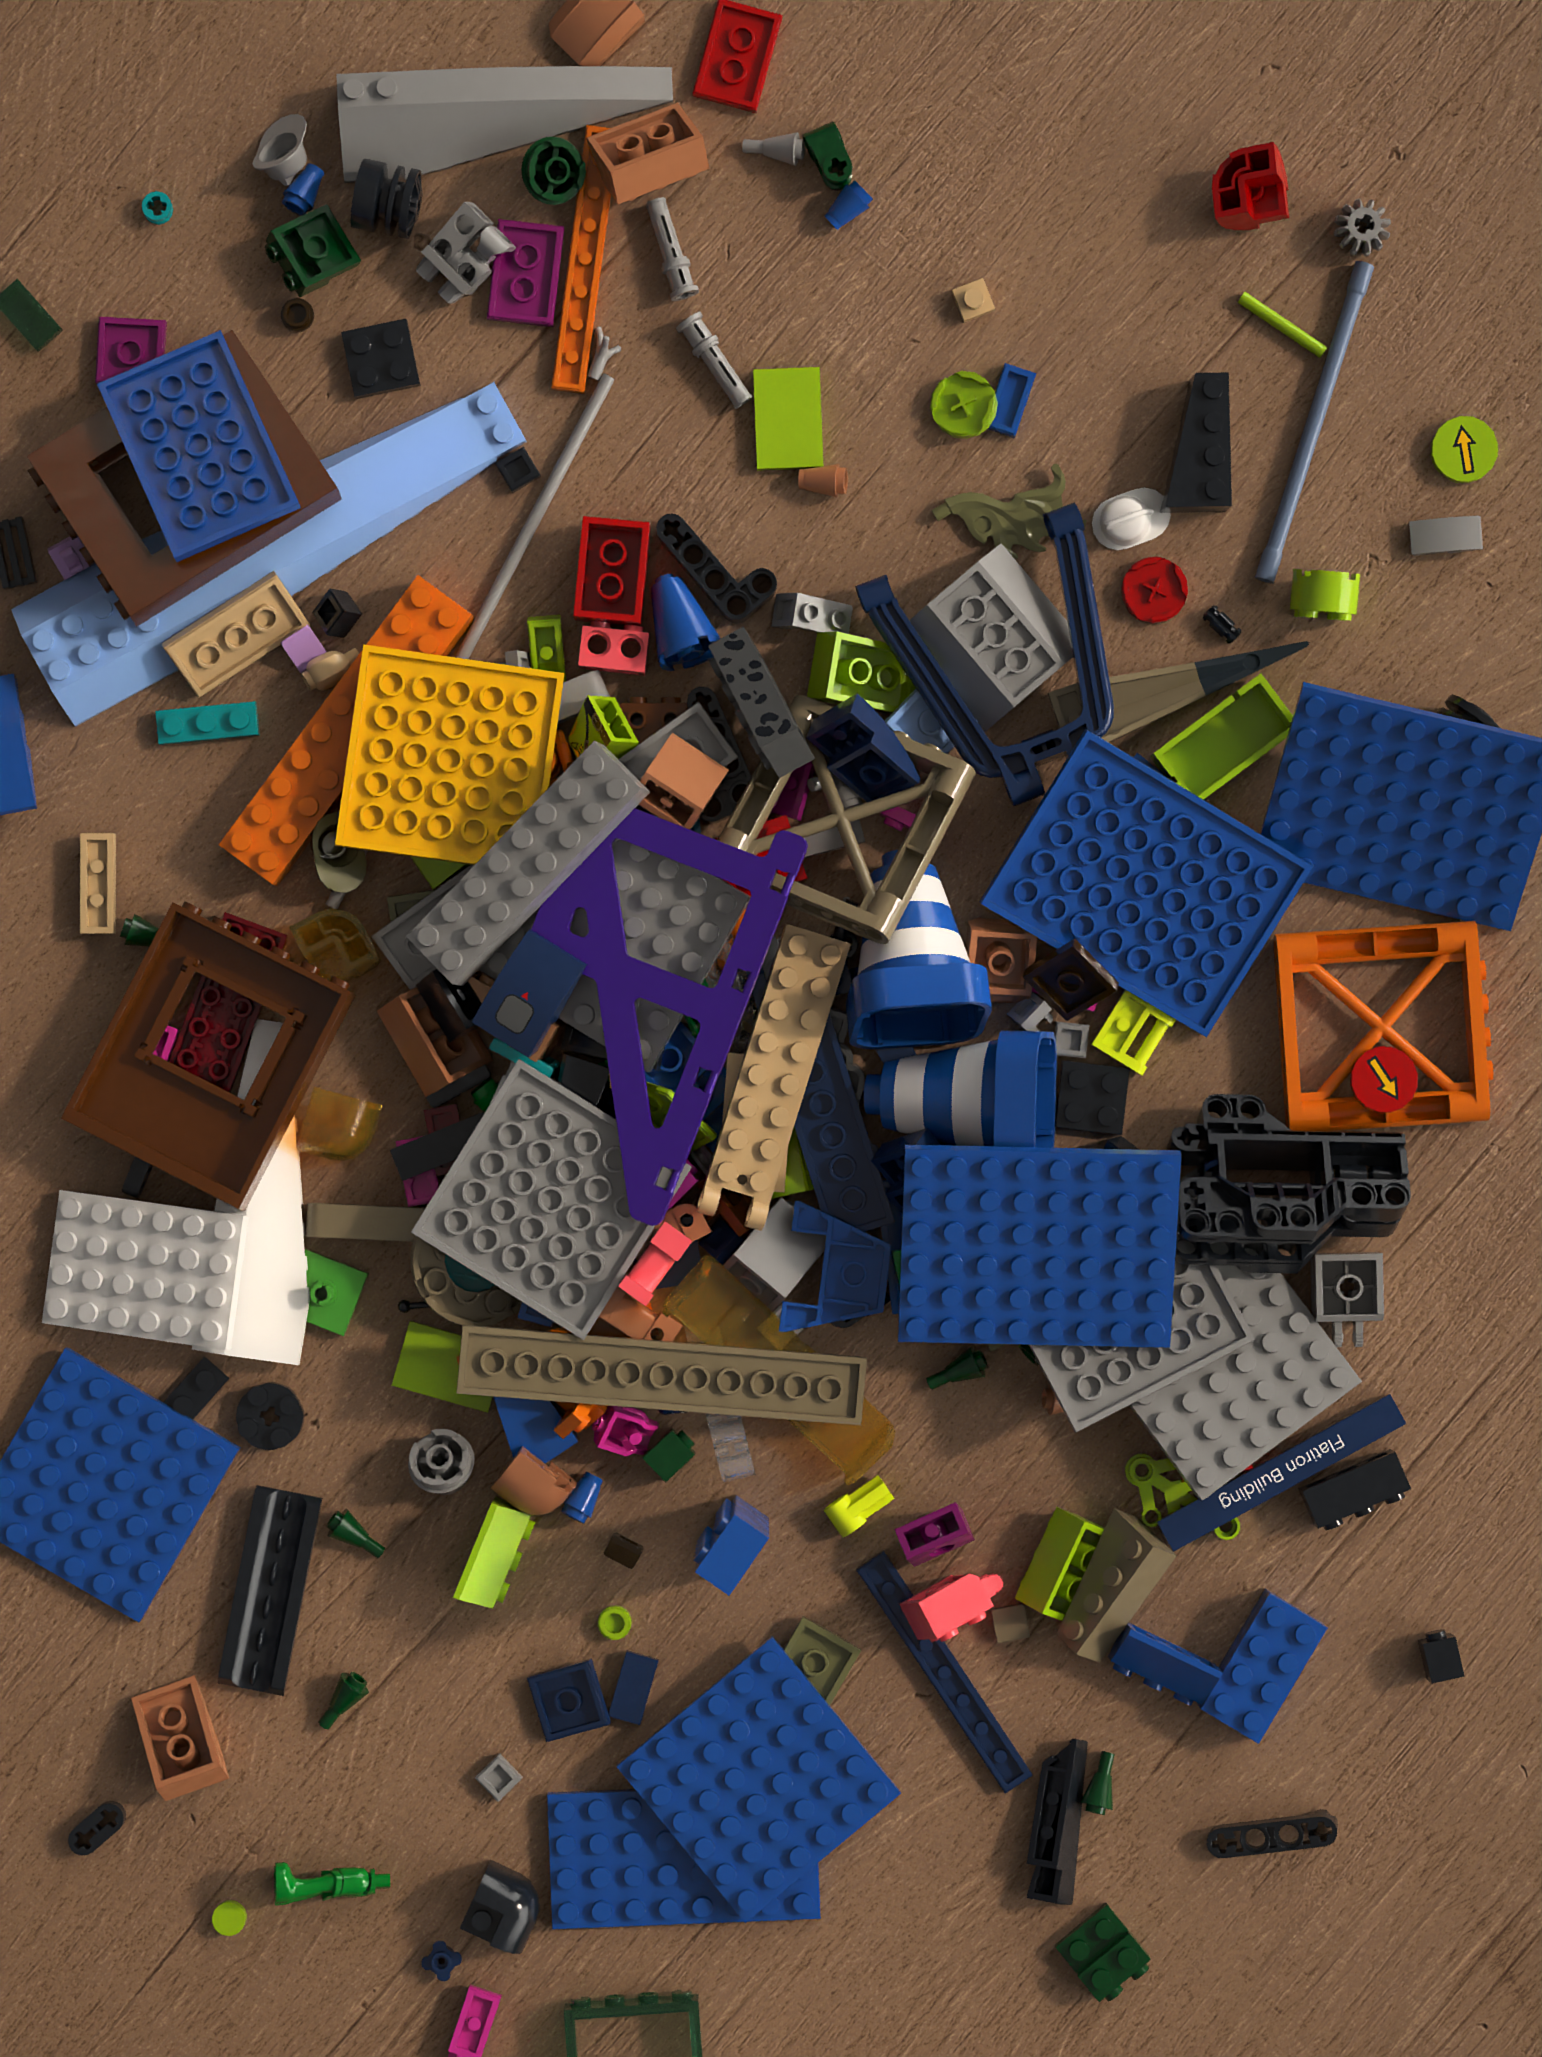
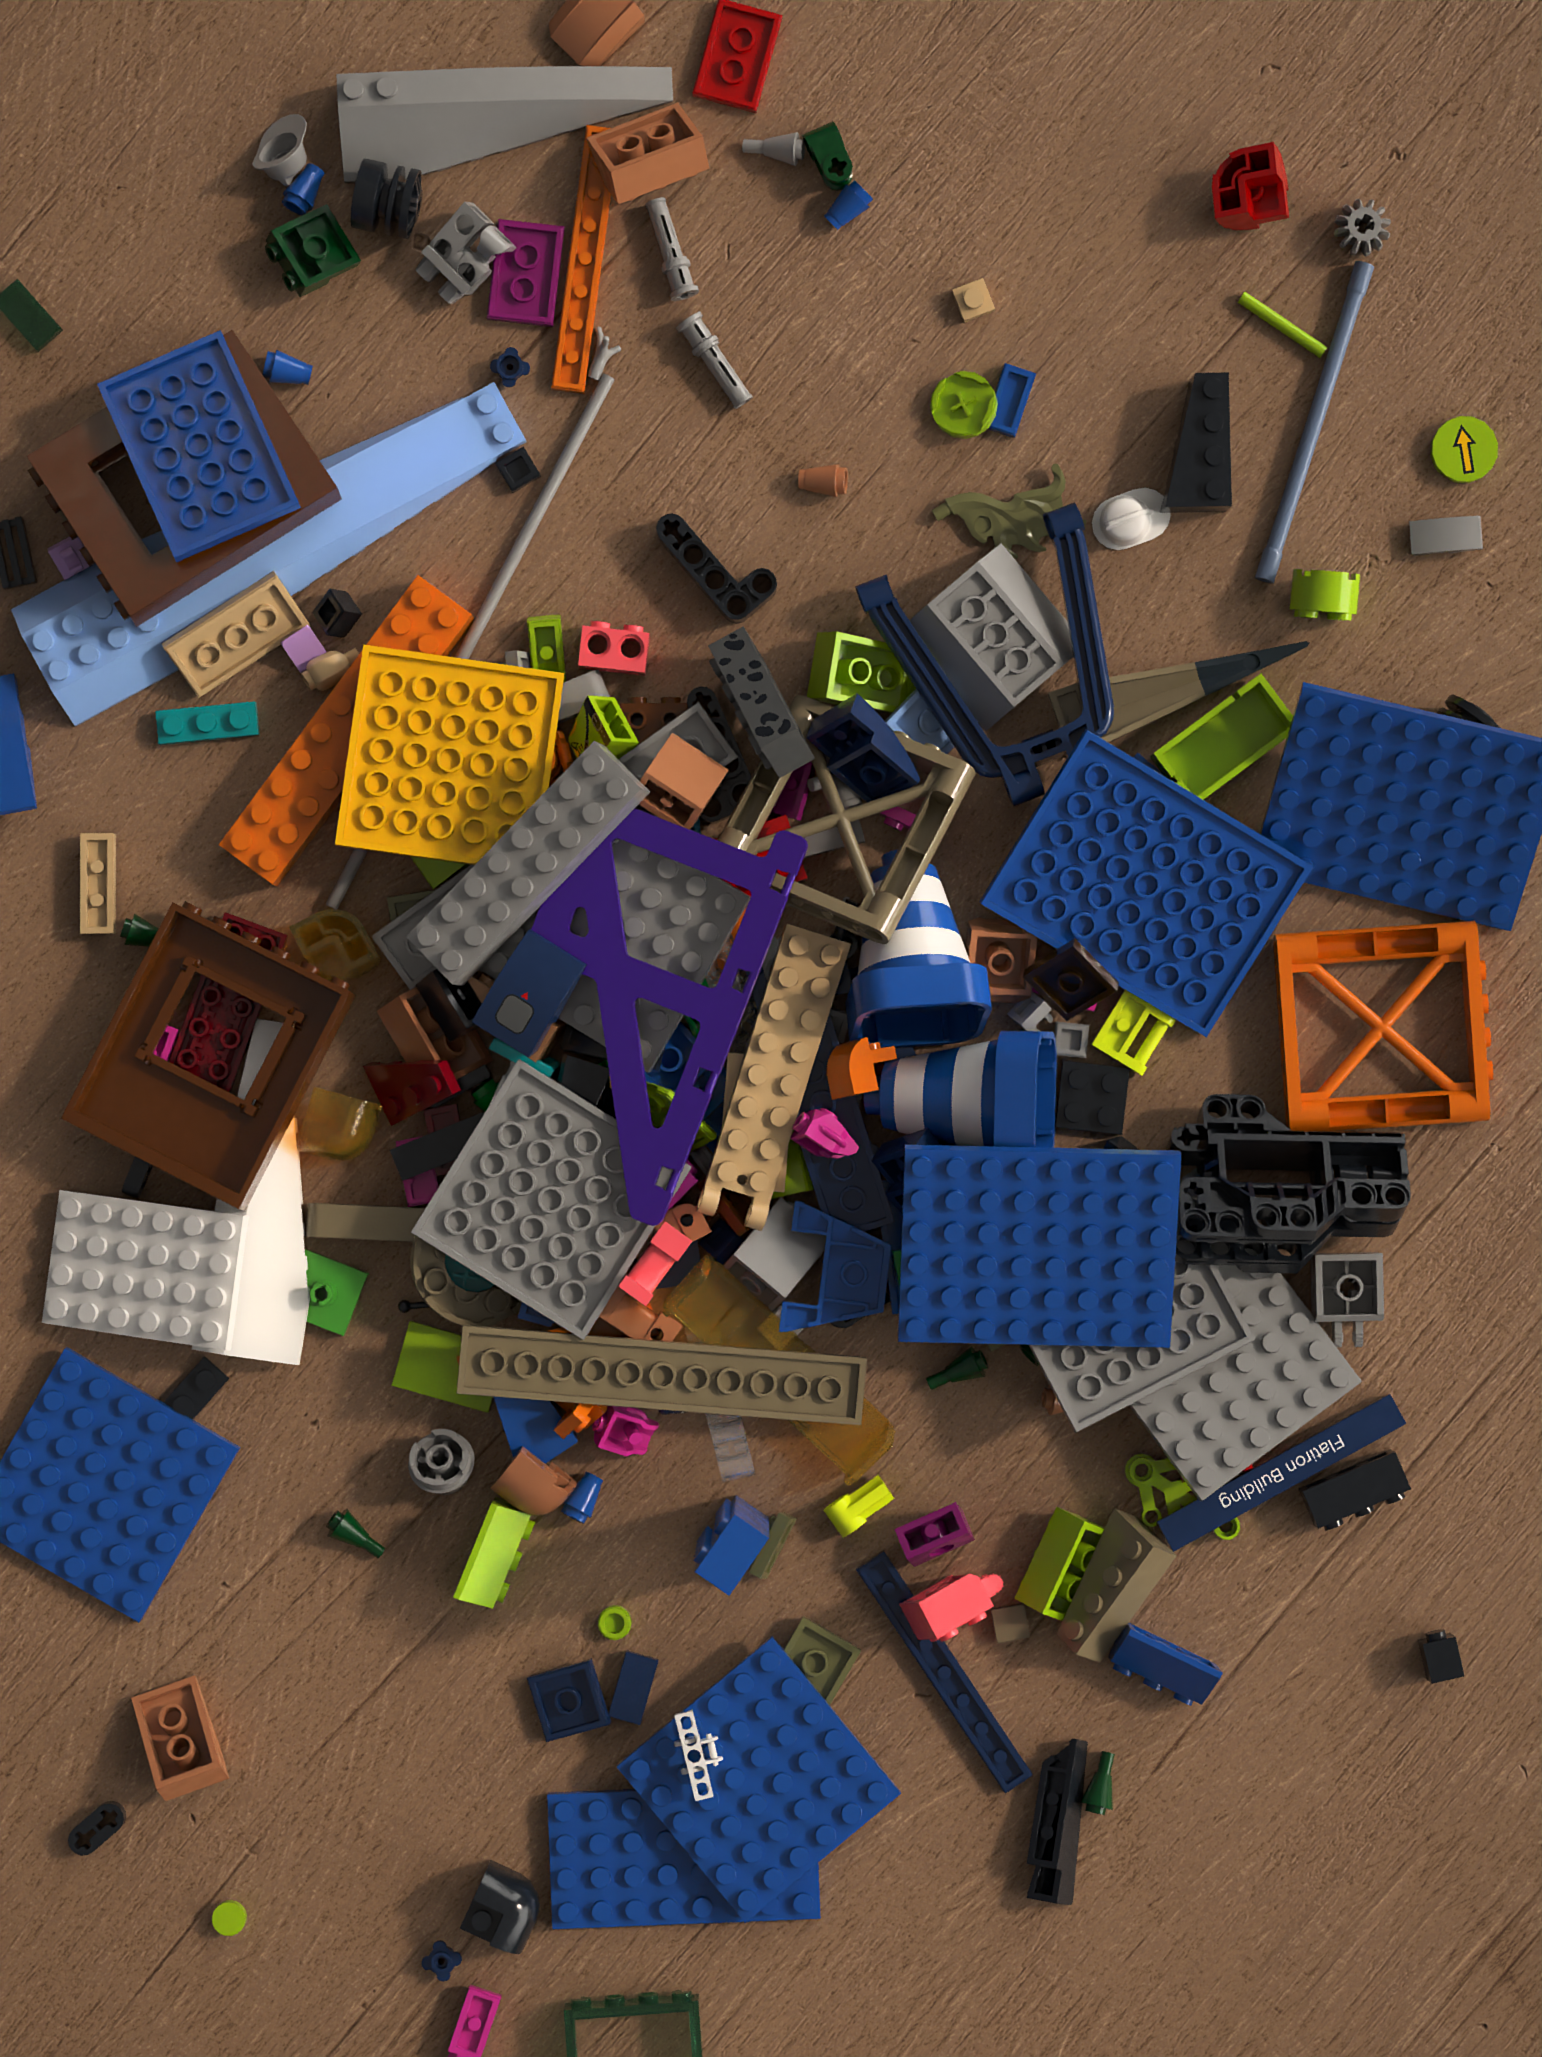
(127, 344): magenta tile -> none
(149, 214): teal bush -> none
(253, 1426): black plate -> none
(269, 1590): black plate -> none
(286, 369): none -> blue cone
(297, 315): dark brown plate -> none
(334, 1883): green piece -> none
(337, 867): olive piece -> none
(347, 1693): dark green cone -> none
(380, 358): black plate -> none
(410, 1087): none -> dark red wing
(498, 1777): light grey tile -> none
(500, 365): none -> dark blue plate
(553, 170): dark green cone -> none
(612, 571): red brick -> none
(623, 1550): dark brown slope -> none
(670, 1454): dark green brick -> none
(680, 625): blue cone -> none
(702, 1763): none -> white piece
(778, 1533): none -> olive plate
(788, 418): lime tile -> none
(810, 613): light grey bracket -> none
(823, 1134): none -> dark pink hand
(852, 1068): none -> orange brick
(1104, 1953): dark green plate -> none
(1154, 590): red tile -> none
(1221, 624): black piece -> none
(1263, 1665): blue brick -> none
(1271, 1829): black beam -> none
(1383, 1079): red tile -> none

